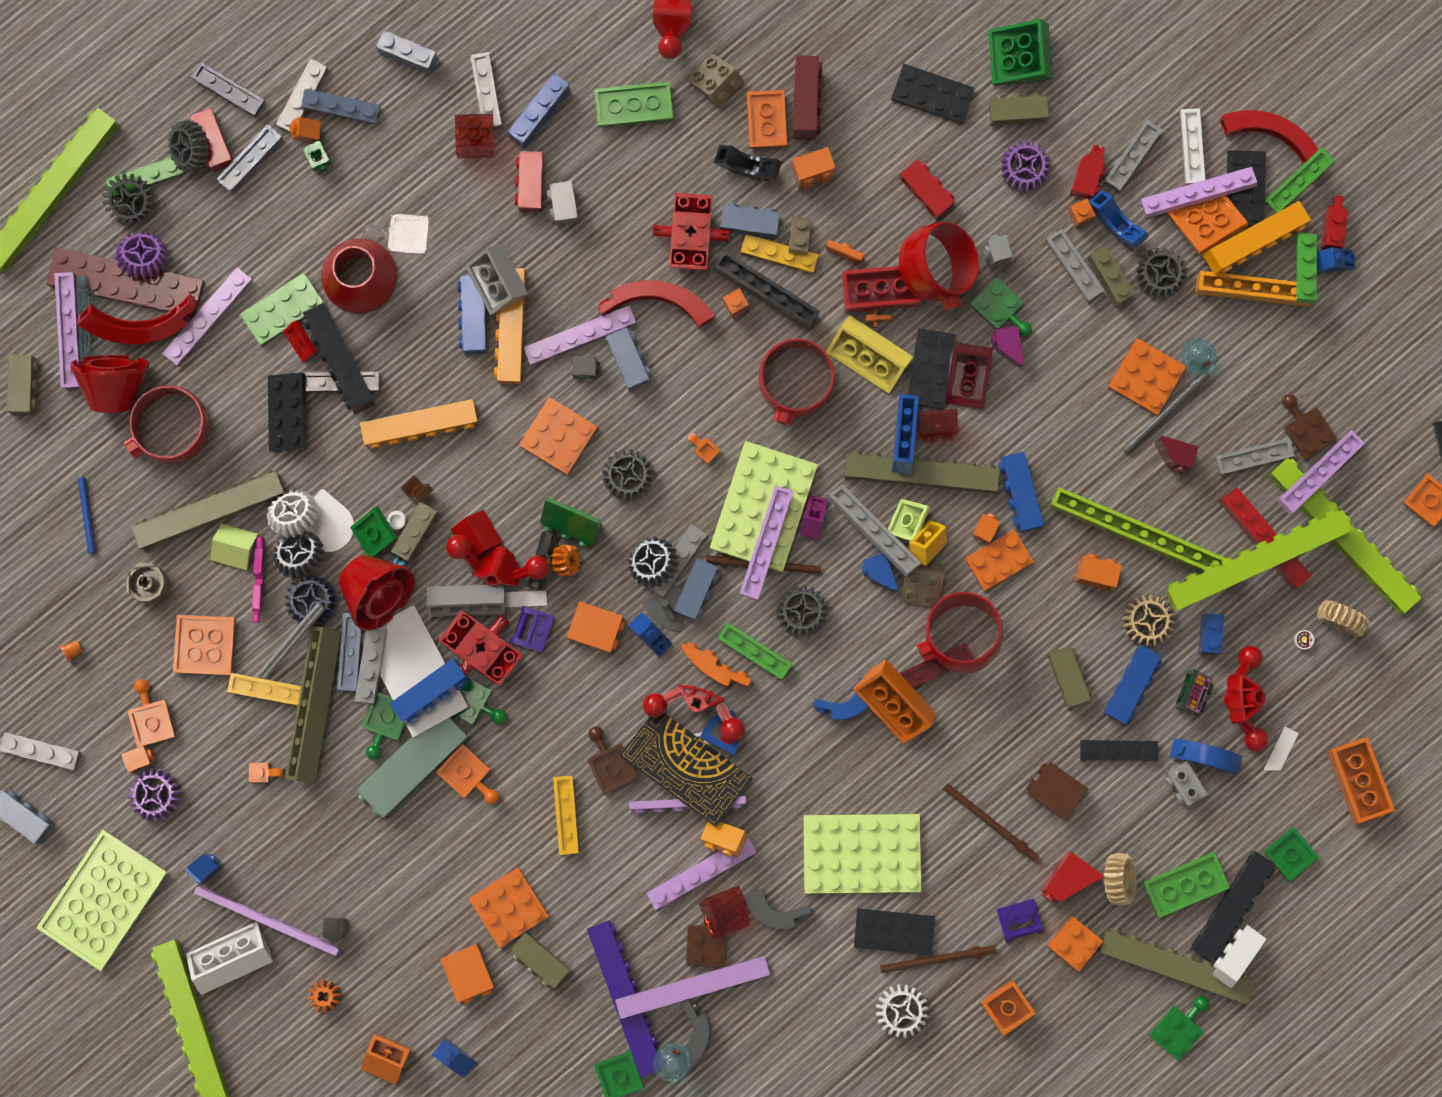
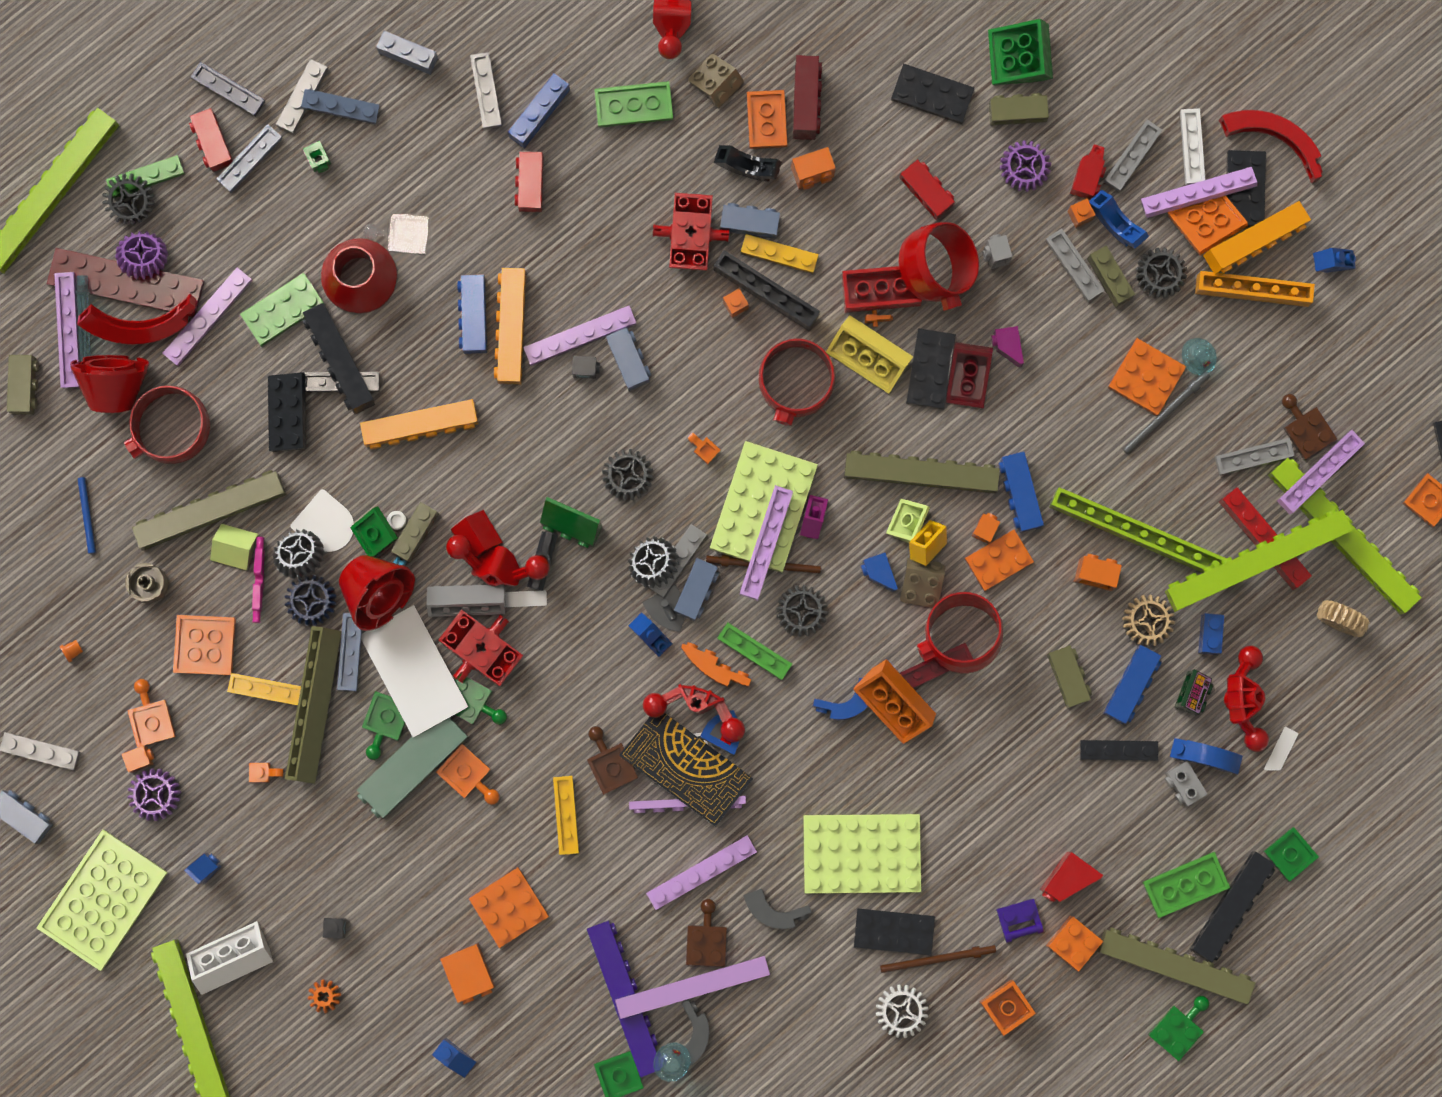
(188, 145): dark grey gear -> none
(267, 920): lavender tile -> none
(292, 514): white gear -> none
(292, 640): light grey axle -> none
(300, 341): red plate -> none
(305, 130): orange brick -> none
(370, 666): light grey plate -> none
(385, 1058): orange slope -> none
(415, 489): reddish brown bracket -> none
(430, 691): blue brick -> none
(474, 136): clear red slope -> none
(496, 279): light grey slope -> none
(538, 630): dark purple plate -> none
(539, 960): olive brick -> none
(558, 436): orange plate -> none
(563, 203): brick -> none
(565, 560): orange gear -> none
(596, 627): orange brick -> none
(661, 291): arch -> none
(724, 838): light orange brick -> none
(725, 912): clear red slope -> none
(799, 235): dark tan plate -> none
(845, 251): orange plate -> none
(874, 530): light grey plate -> none
(905, 433): blue brick -> none
(937, 425): clear red slope -> none
(998, 306): green plate -> none
(1020, 846): reddish brown bar -> none
(1056, 790): reddish brown brick -> none
(1120, 879): tan gear -> none
(1176, 454): dark red slope -> none
(1238, 956): white brick -> none
(1300, 180): bright green plate -> none
(1304, 639): tile -> none
(1306, 268): bright green plate -> none
(1334, 225): red hinge -> none
(1360, 780): orange brick -> none

